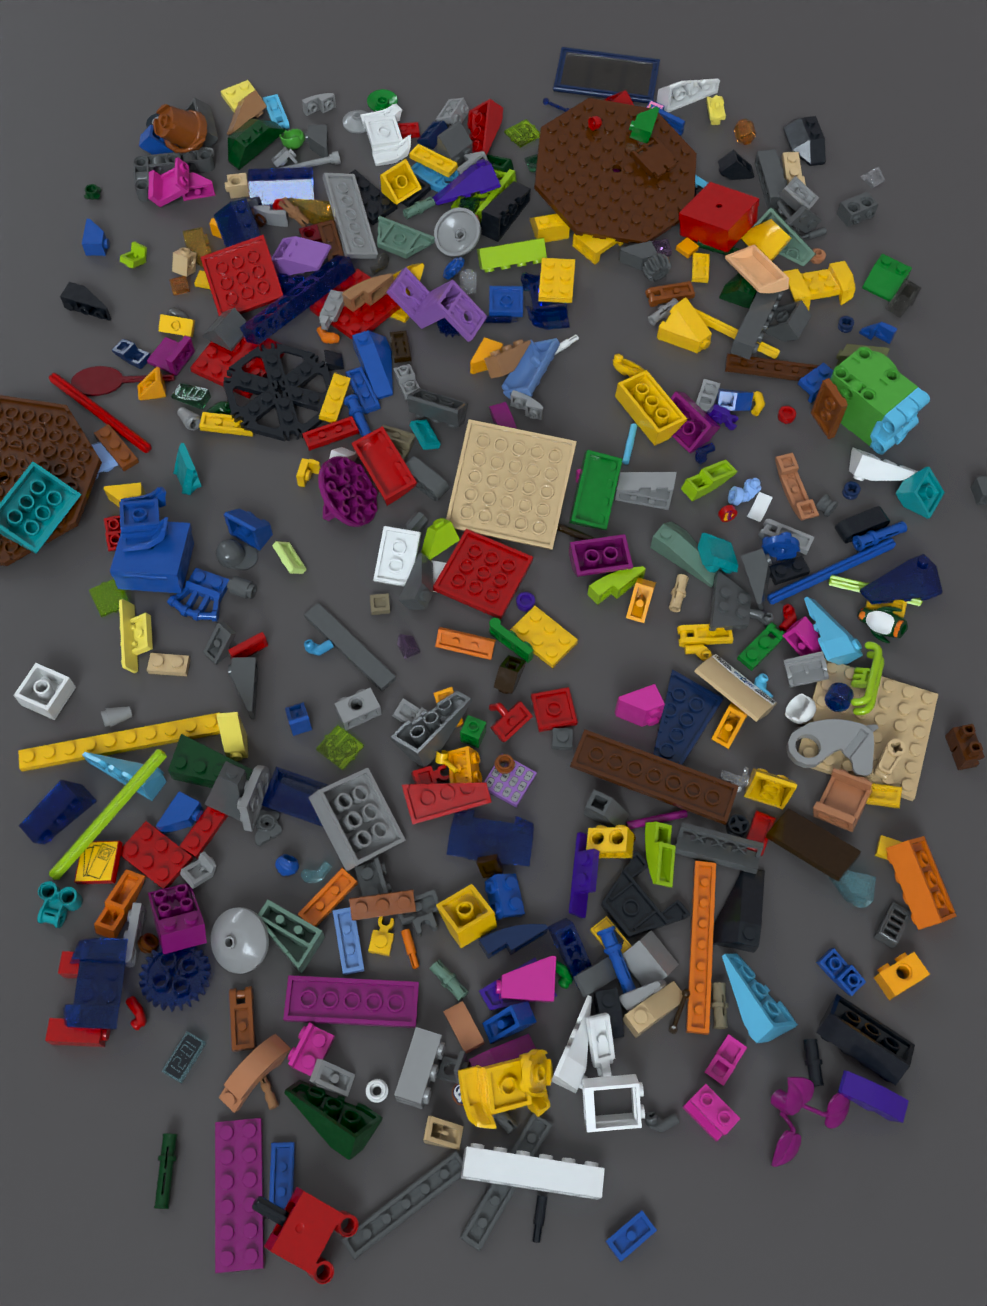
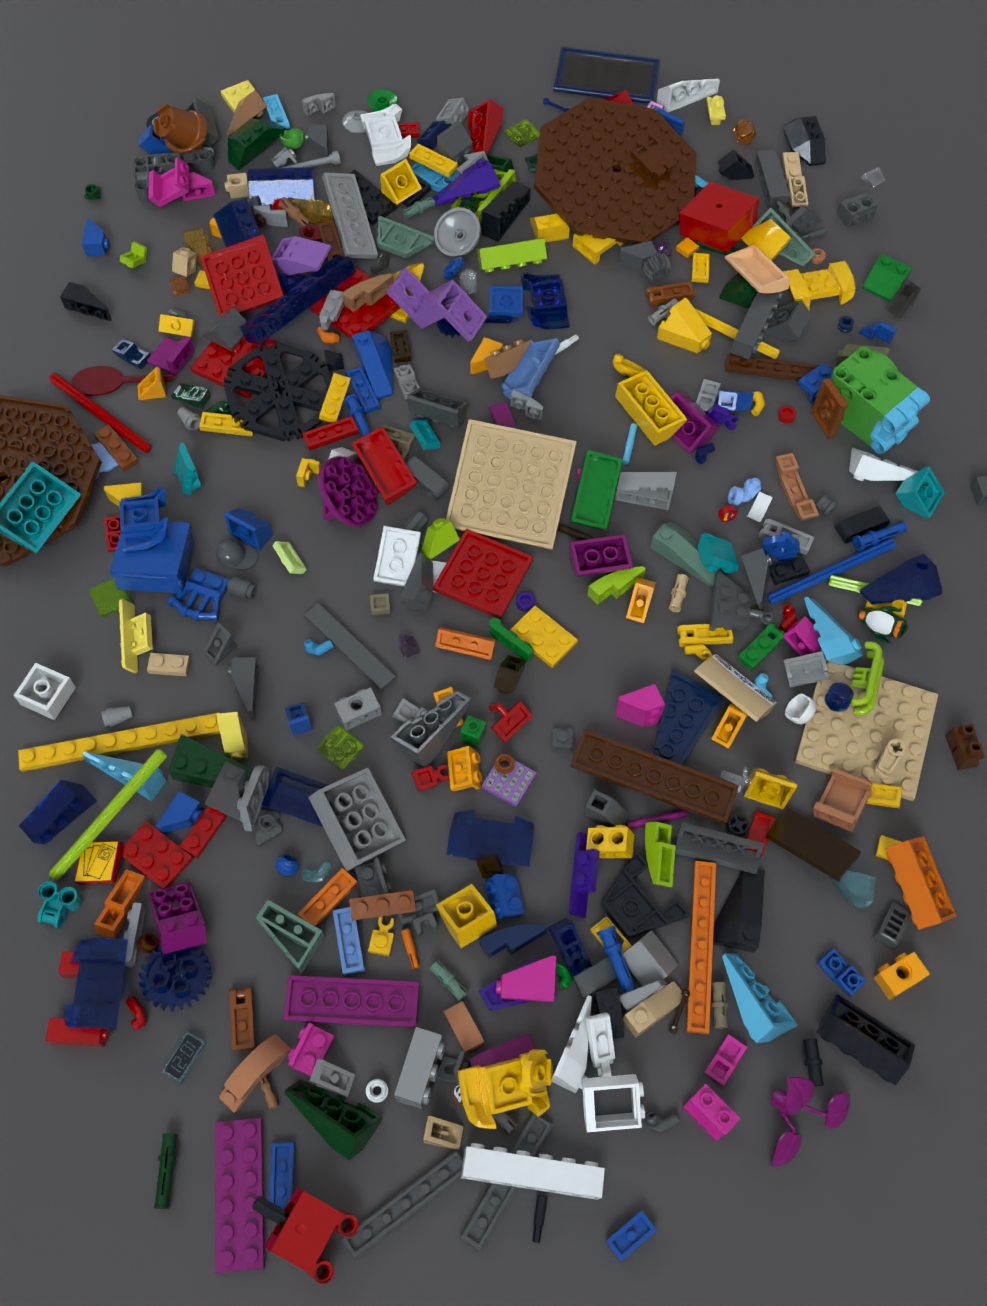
(199, 871): light grey bracket -> none
(248, 939): light grey dish -> none
(249, 646): red tile -> none
(441, 758): yellow hand -> none
(442, 799): red wing -> none
(509, 1022): blue slope -> none
(554, 709): red tile -> none
(556, 280): yellow plate -> none
(594, 122): red hinge -> none
(643, 125): green slope -> none
(708, 479): lime slope -> none
(798, 194): light grey slope -> none
(832, 735): light grey animal -> none
(850, 495): dark blue bush -> none
(873, 1097): dark purple slope -> none

